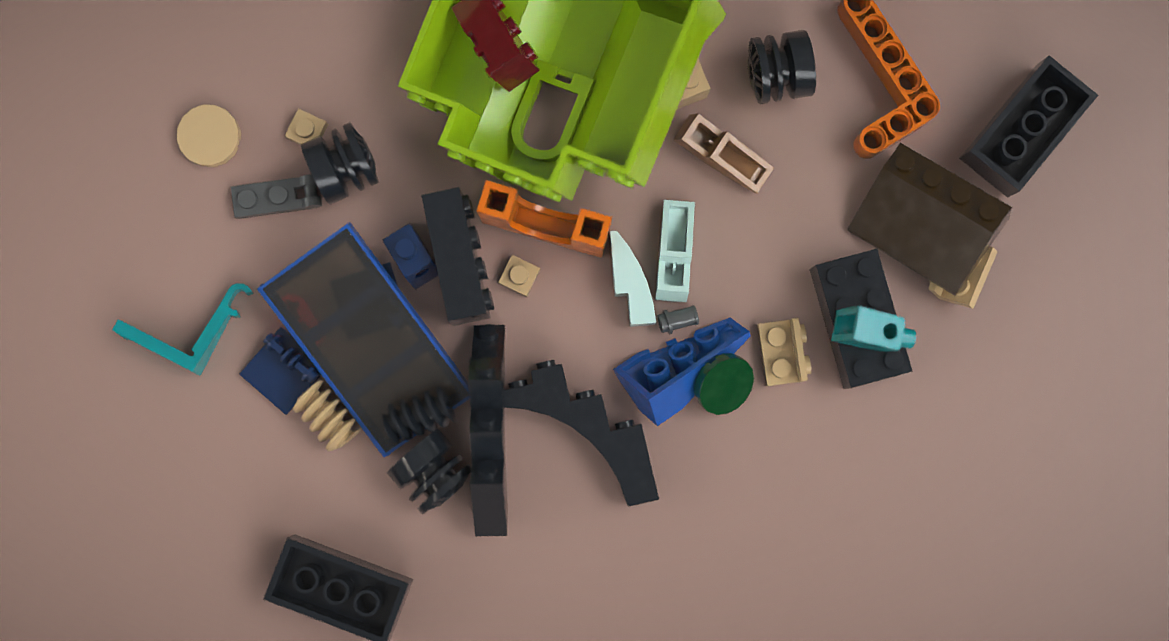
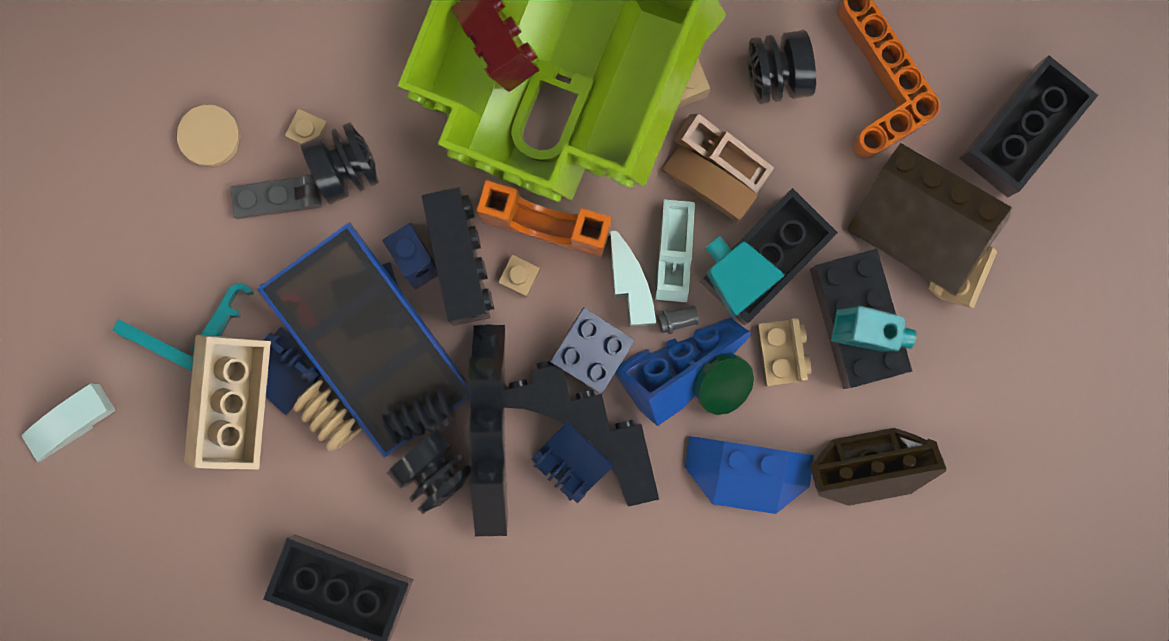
(68, 421): none -> light aqua slope
(227, 402): none -> tan brick
(572, 462): none -> dark blue hinge
(592, 350): none -> hinge
(710, 183): none -> medium nougat slope
(740, 274): none -> teal torso
(747, 474): none -> blue wedge
(789, 240): none -> black brick
(876, 466): none -> dark brown wedge

